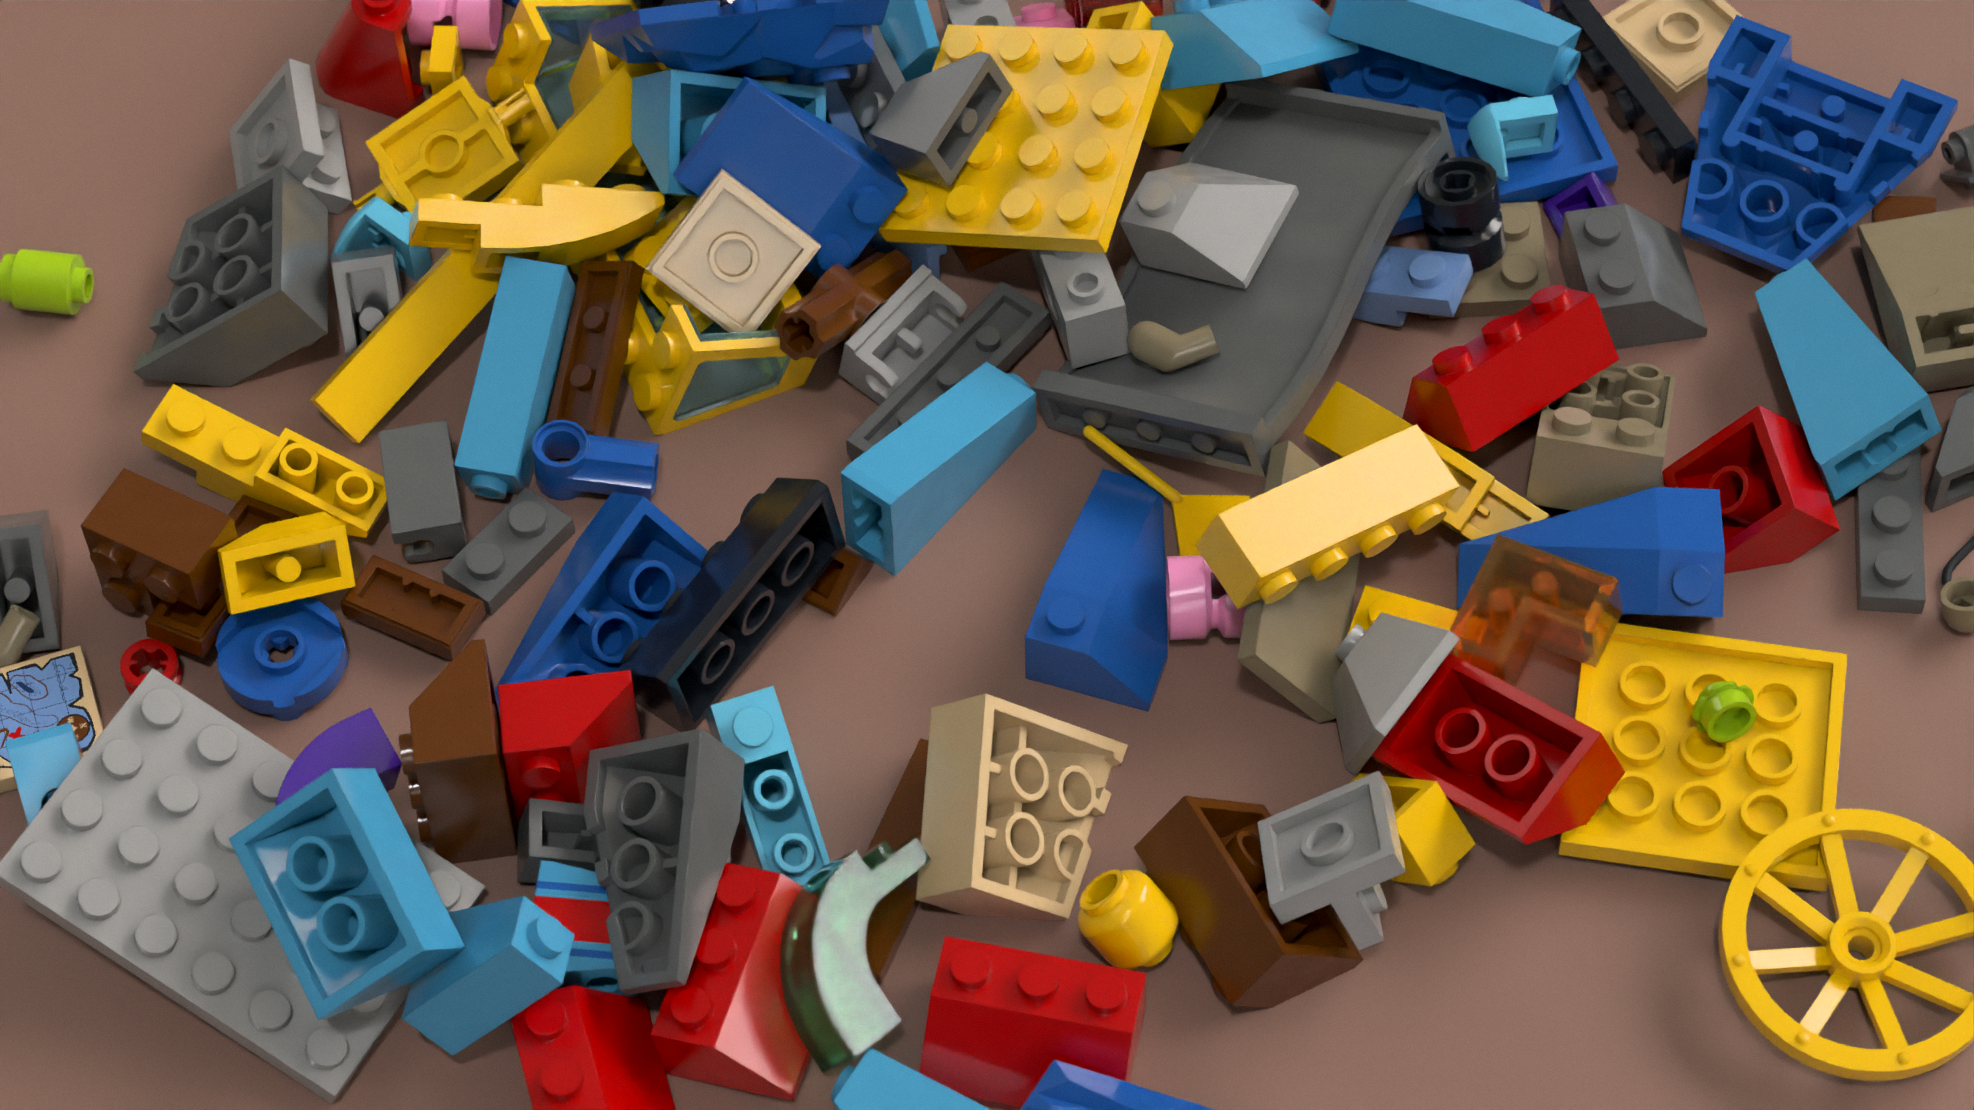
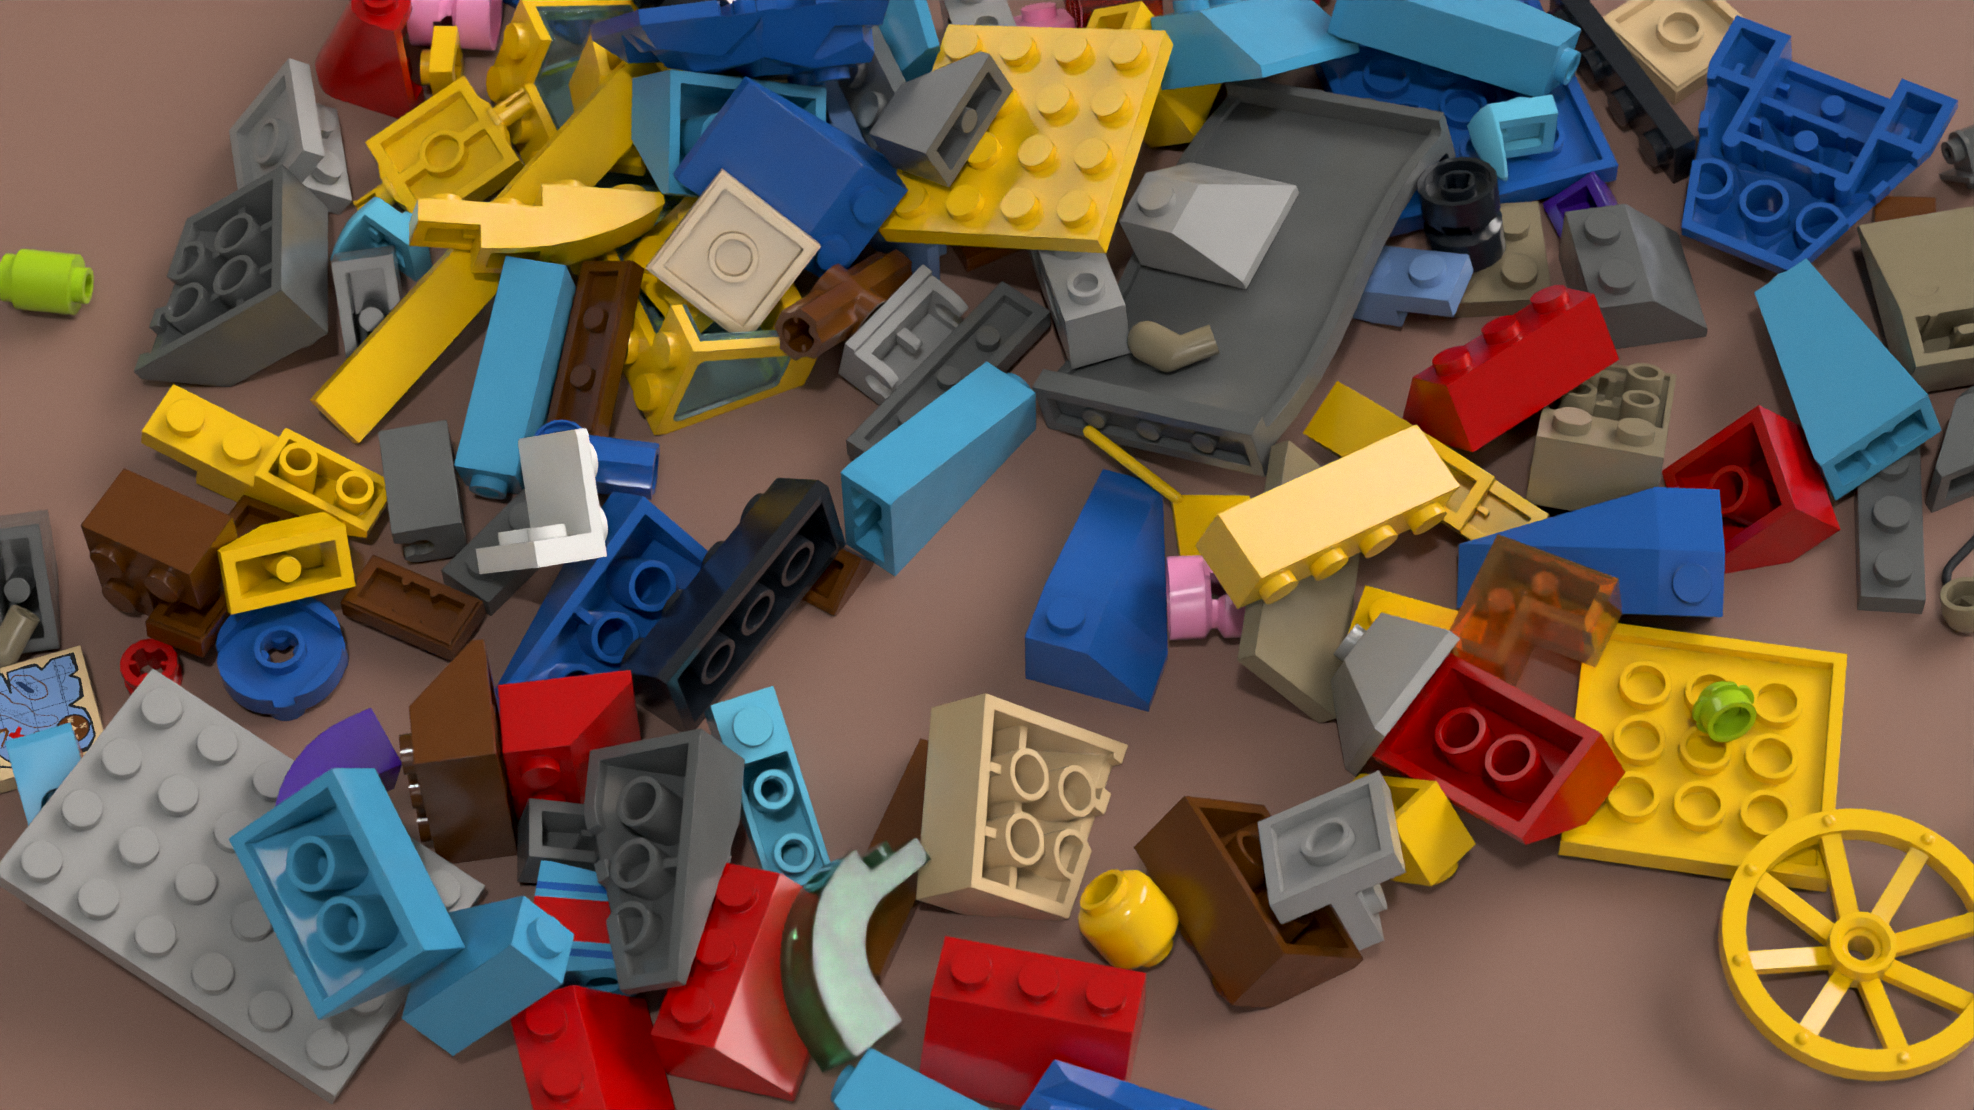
(561, 507): none -> white bracket

